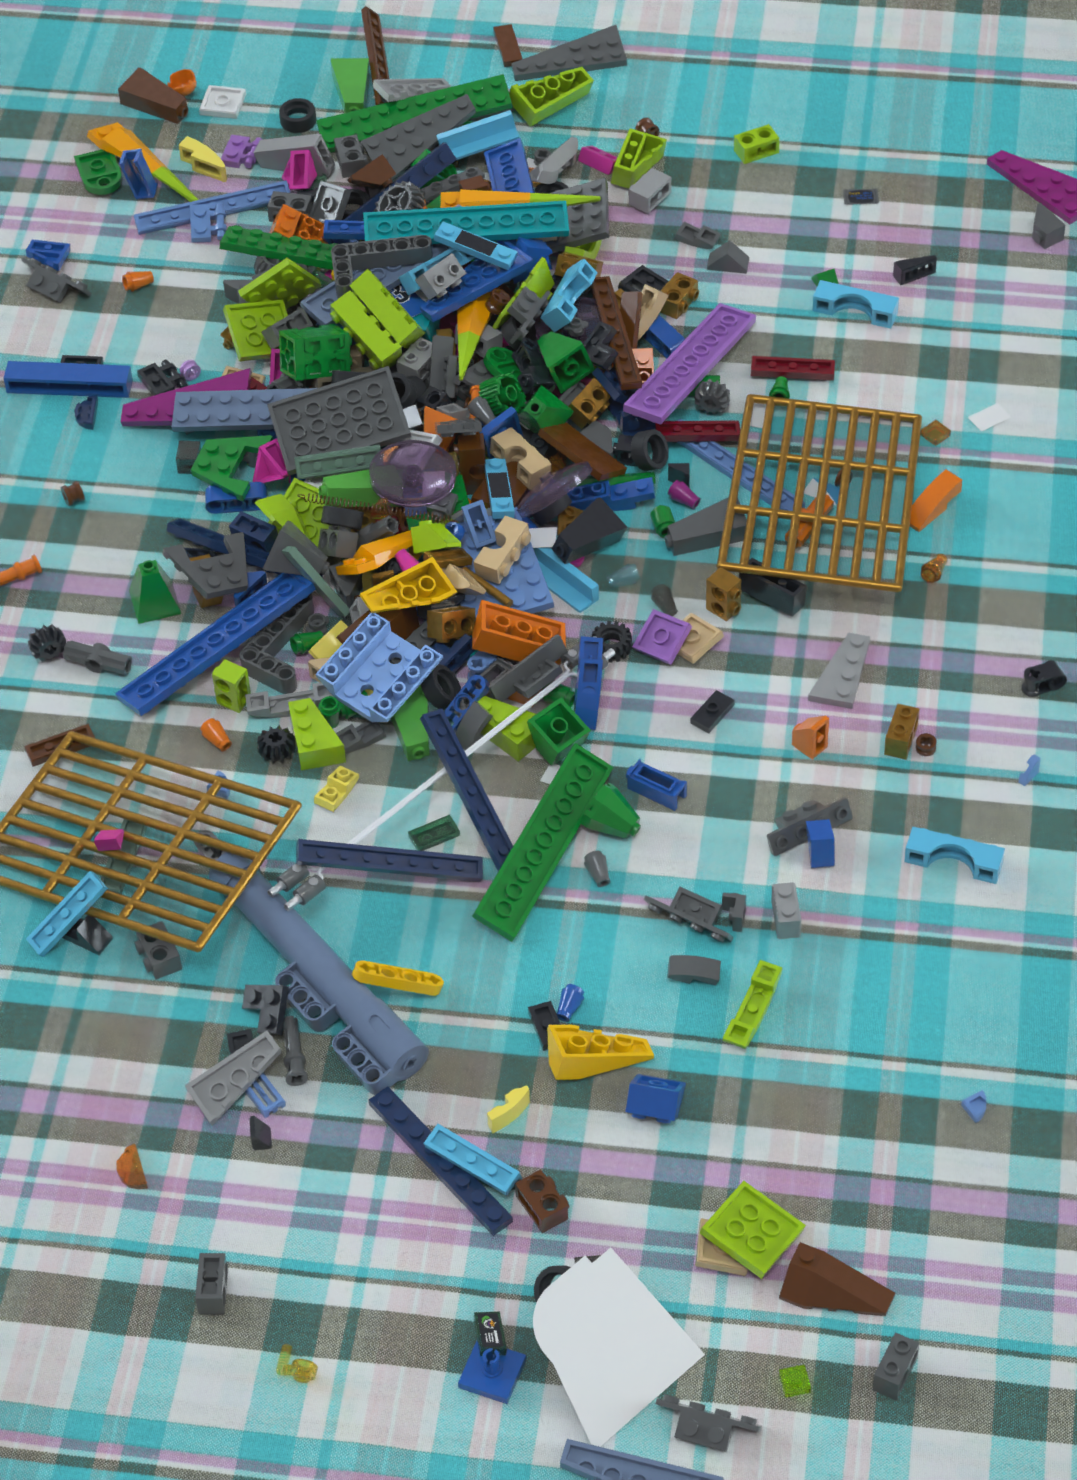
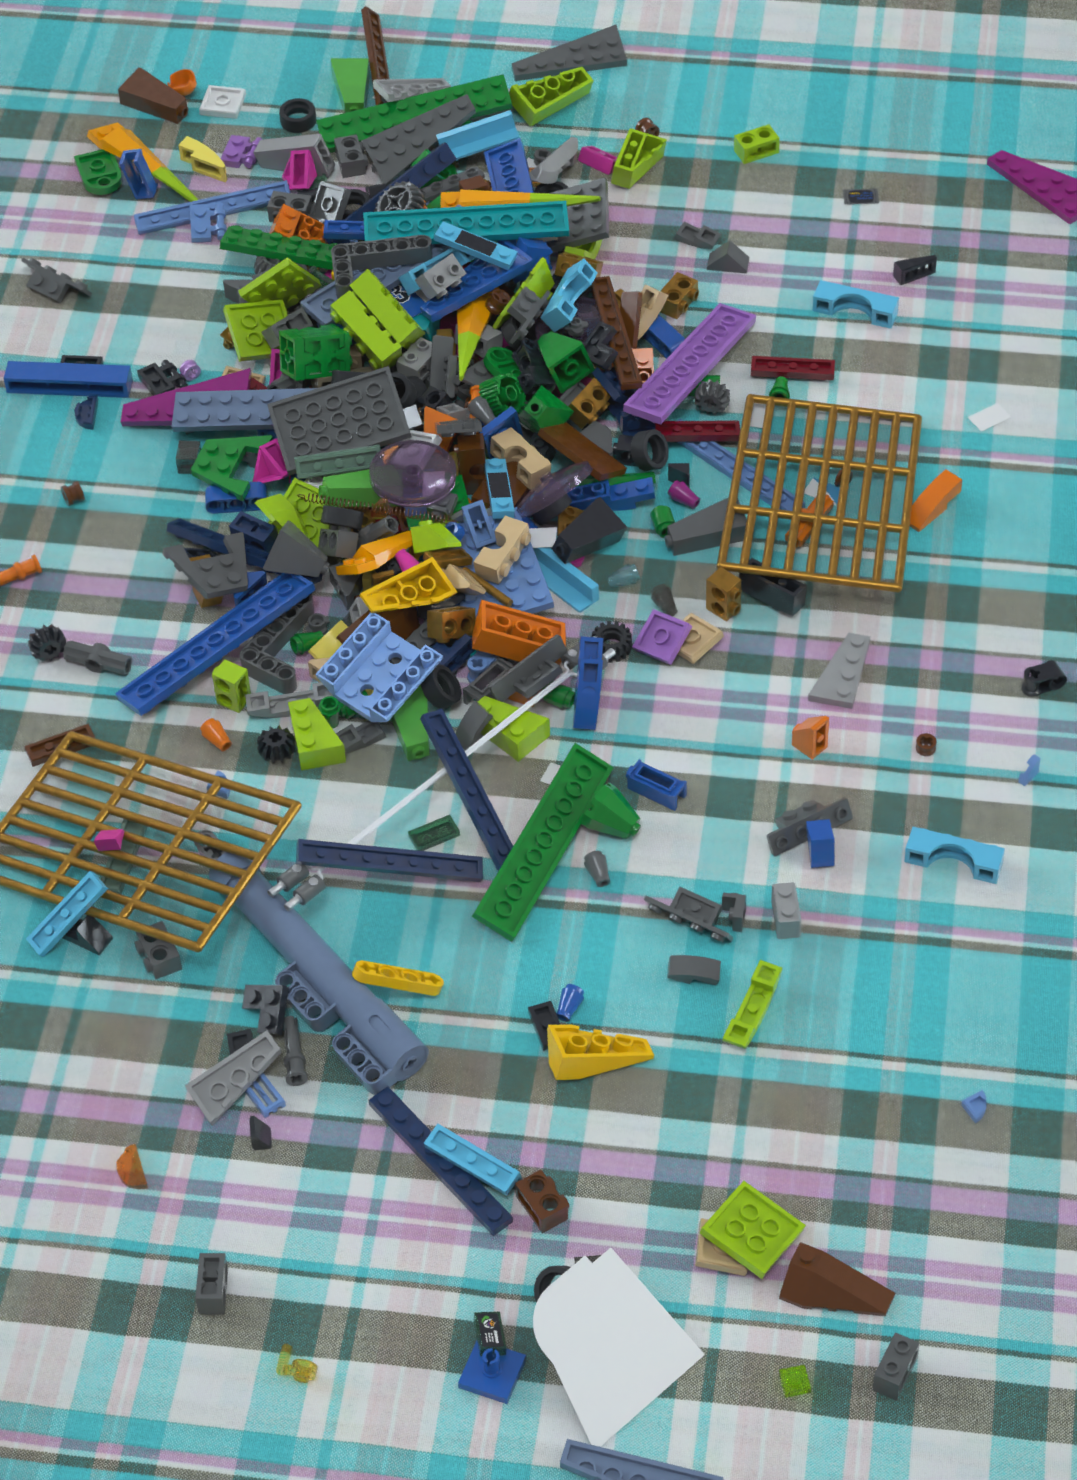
(48, 252): blue wing -> none
(136, 280): orange cone -> none
(153, 593): green slope -> none
(320, 584): sand green tile -> none
(337, 788): light yellow slope -> none
(374, 174): reddish brown wedge -> none
(463, 694): blue beam -> none
(507, 44): reddish brown tile -> none
(515, 1104): light yellow slope -> none
(557, 461): clear orange cone -> none
(557, 730): green slope -> none
(641, 277): black plate -> none
(649, 190): light grey brick -> none
(655, 1098): blue slope -> none
(706, 1427): dark grey bracket -> none
(712, 711): black plate -> none
(829, 276): green slope -> none
(901, 731): pearl gold brick -> none
(934, 568): clear orange cone -> none
(935, 432): clear orange tile -> none
(1047, 227): dark grey slope -> none

